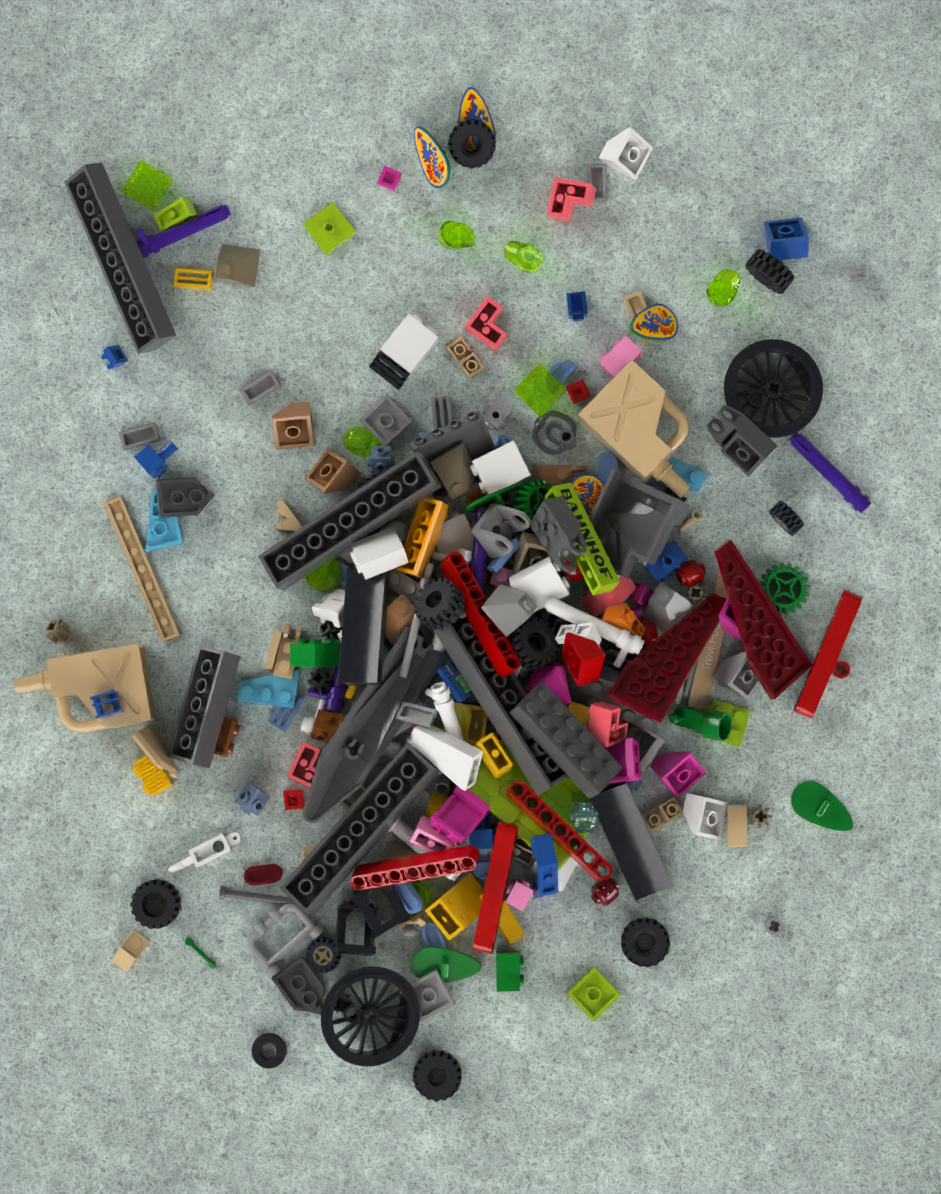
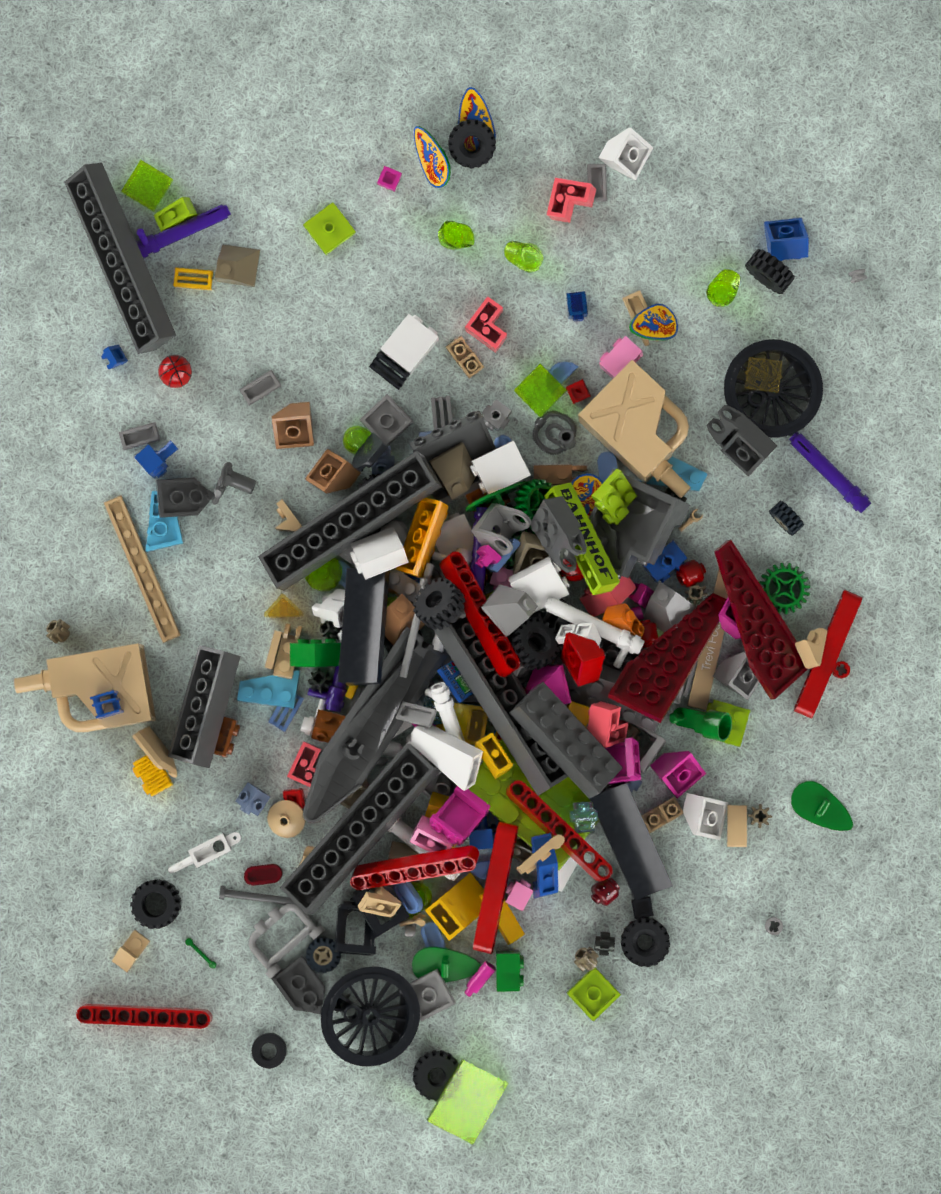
(135, 1020): none -> red beam
(175, 371): none -> red piece
(233, 479): none -> dark grey piece
(283, 608): none -> clear yellow slope
(290, 811): none -> tan dish
(368, 453): none -> black tile
(379, 903): none -> tan slope
(467, 1101): none -> clear neon green piece
(480, 978): none -> dark pink cylinder
(487, 556): none -> dark pink tile
(542, 853): none -> tan hinge
(586, 959): none -> dark tan gear
(604, 943): none -> pearl dark grey gear
(614, 497): none -> lime plate
(642, 907): none -> black tile
(763, 374): none -> clear yellow piece
(812, 648): none -> tan slope

